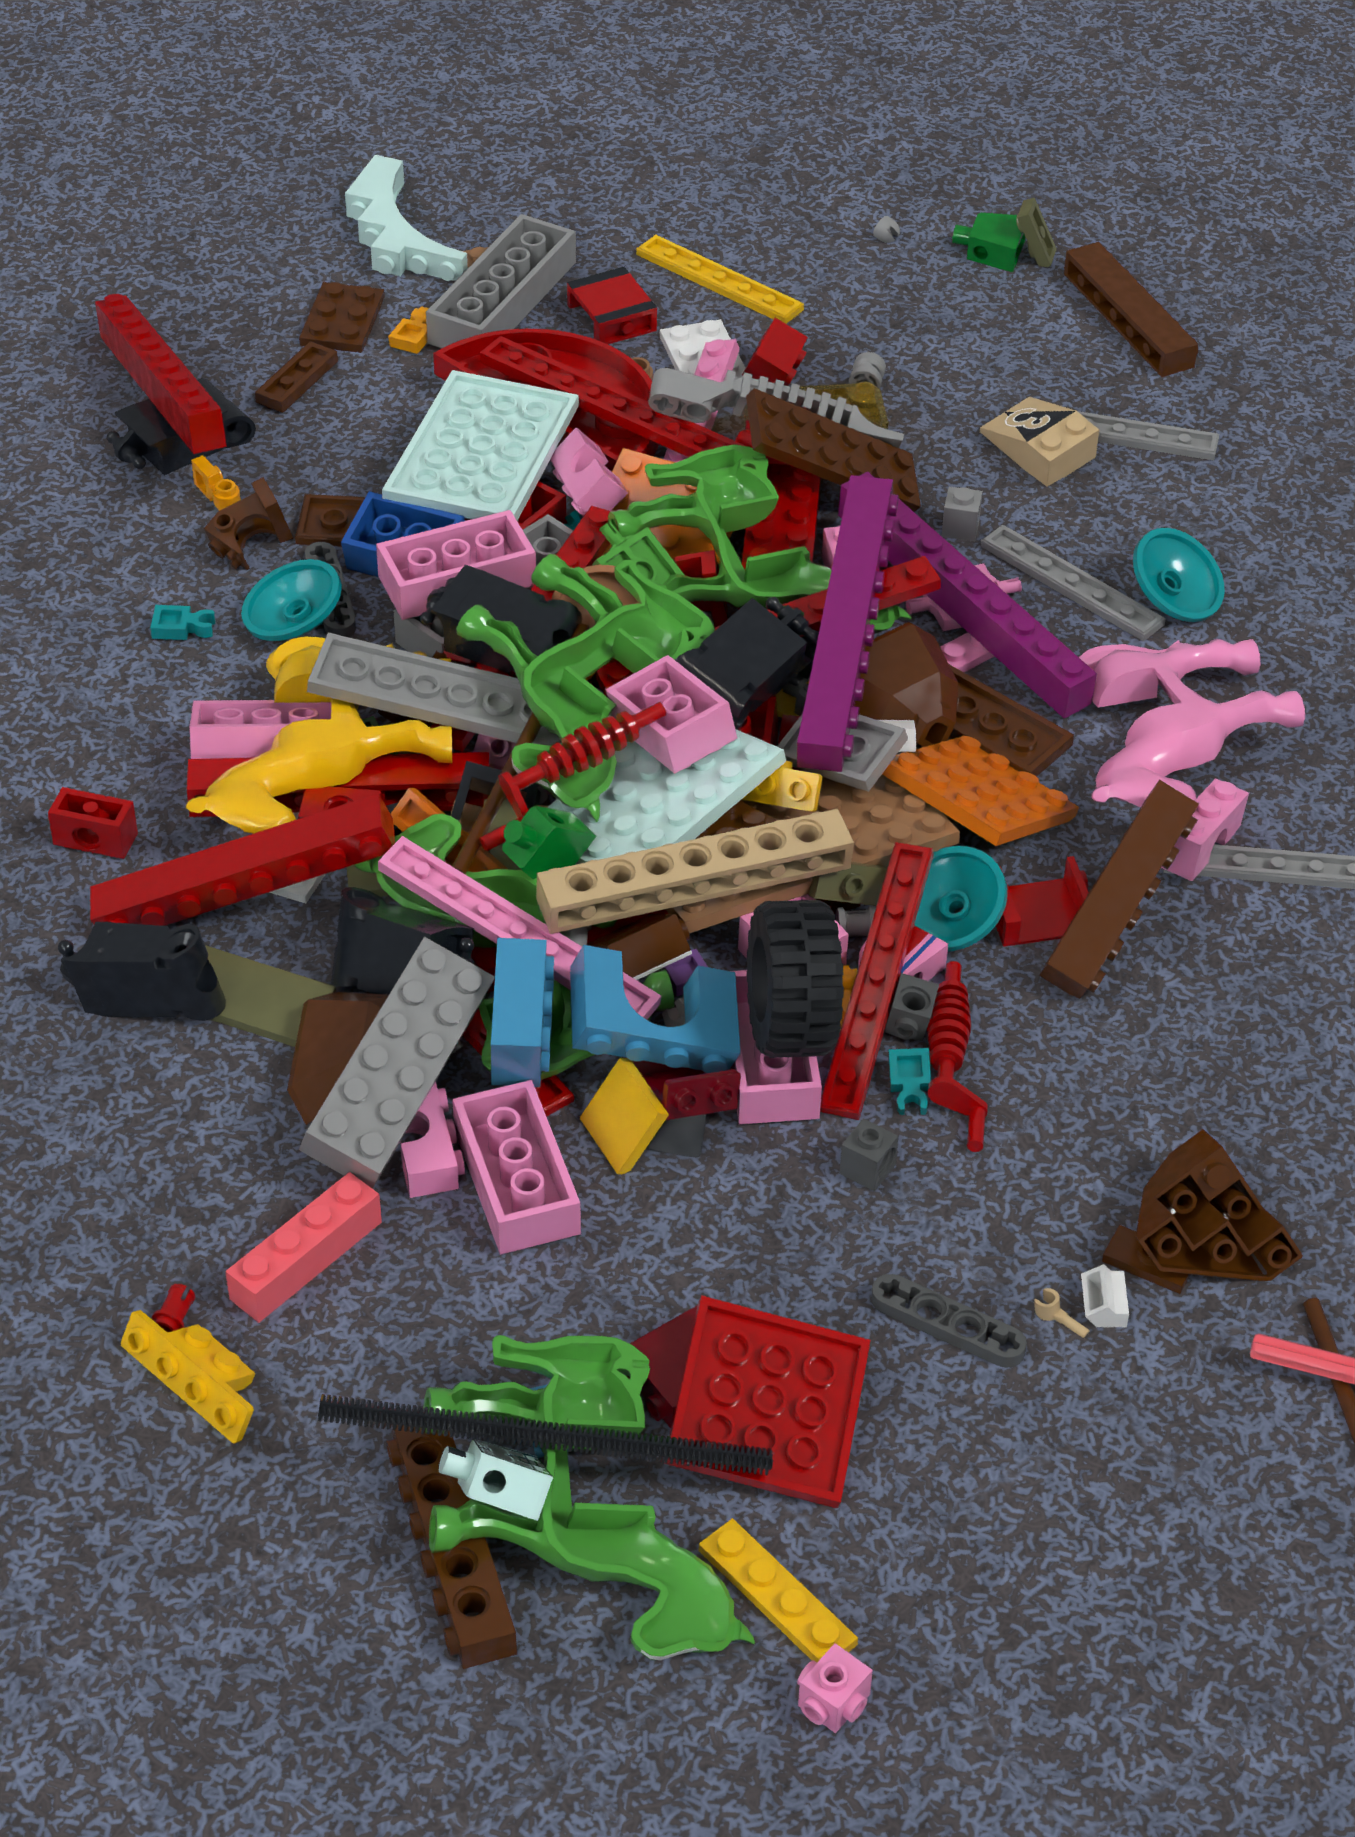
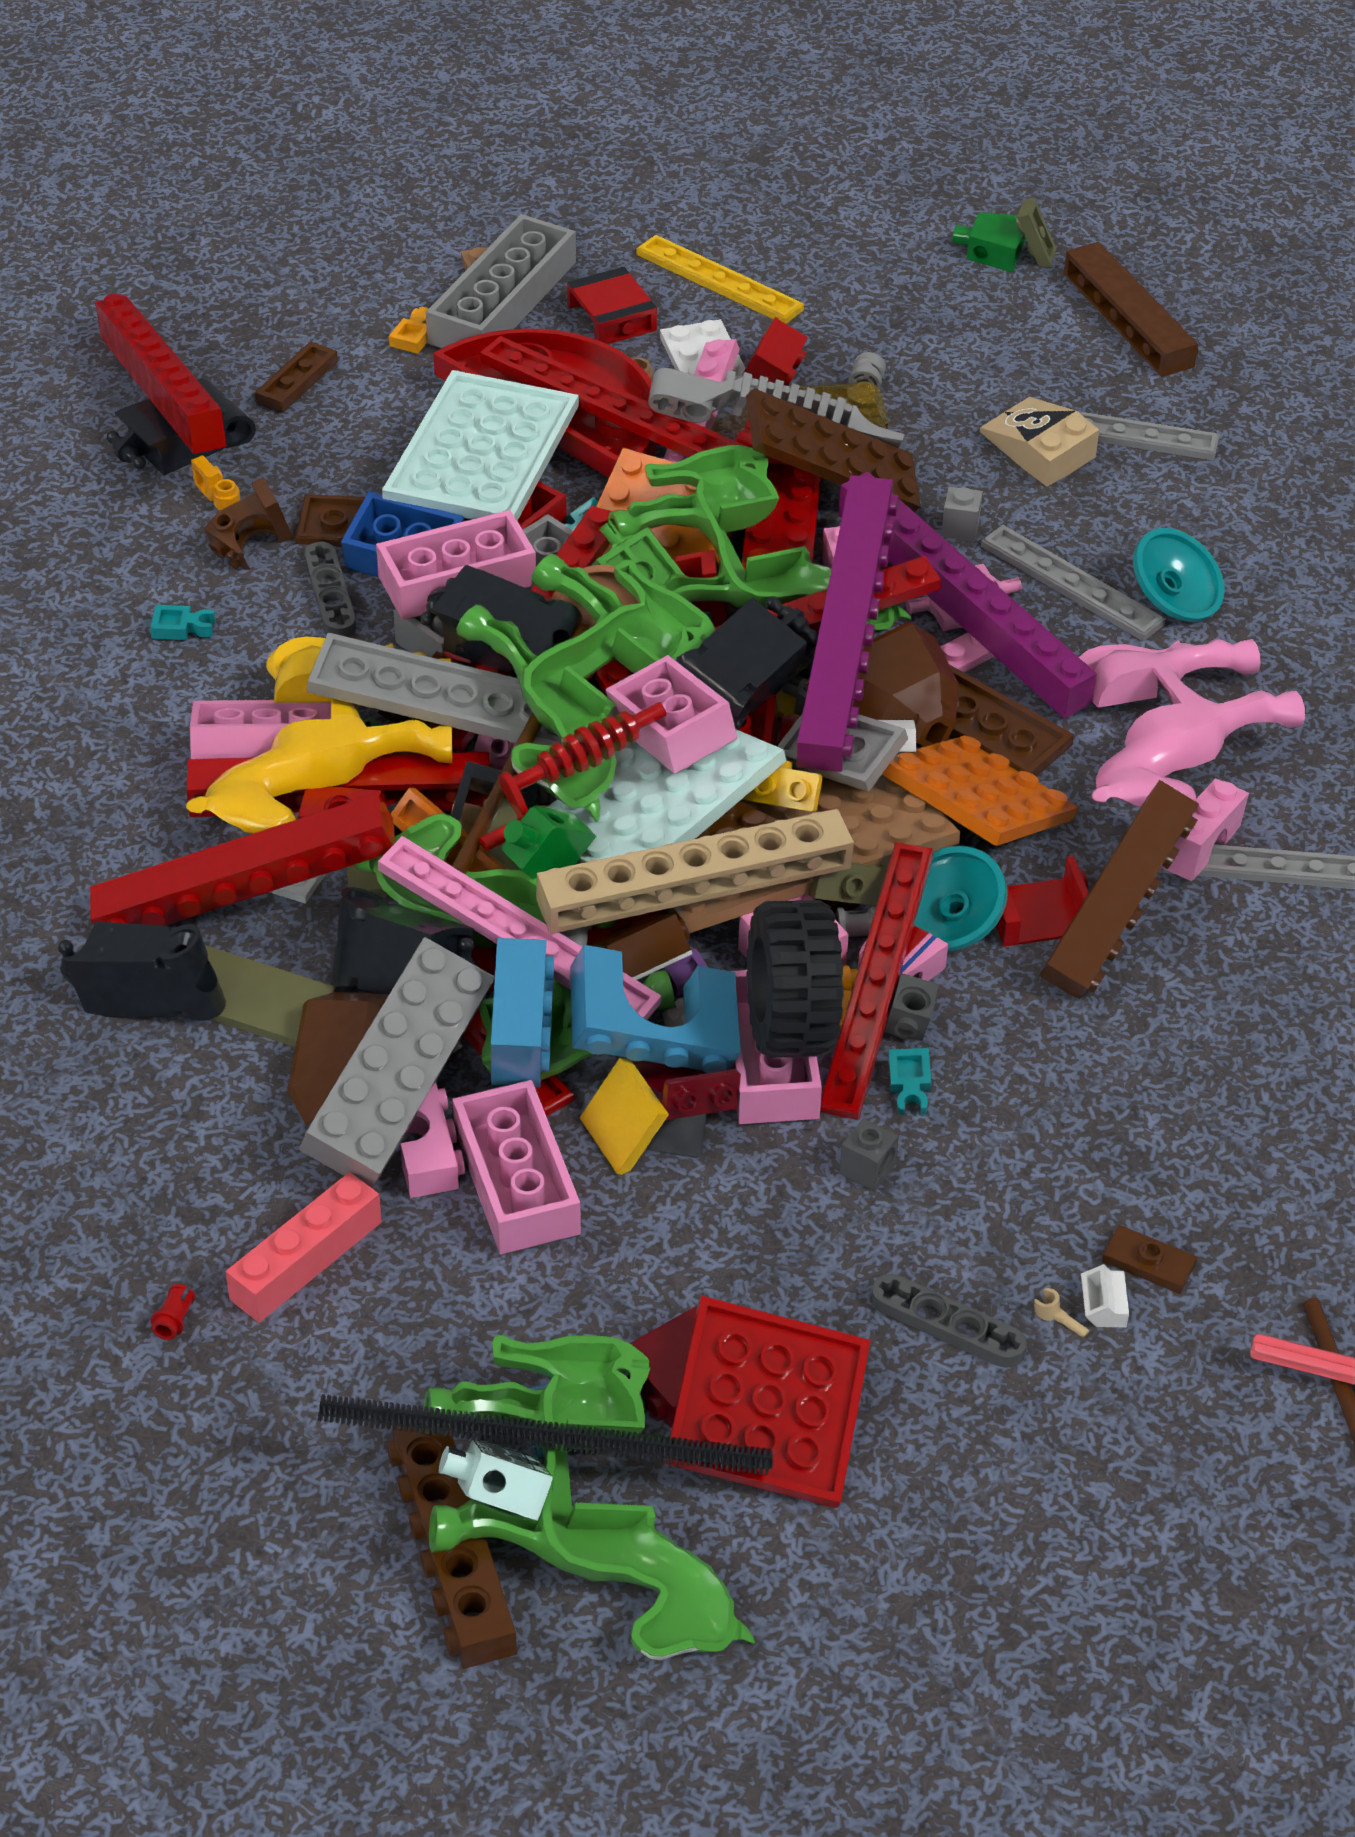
(93, 822): red brick -> none
(195, 1370): yellow bracket -> none
(291, 600): teal dish -> none
(342, 316): reddish brown plate -> none
(391, 238): light aqua arch -> none
(583, 472): bright pink arch -> none
(775, 1591): yellow plate -> none
(834, 1688): bright pink brick -> none
(886, 229): light grey hinge -> none
(948, 1041): red piece -> none
(1207, 1220): reddish brown brick -> none

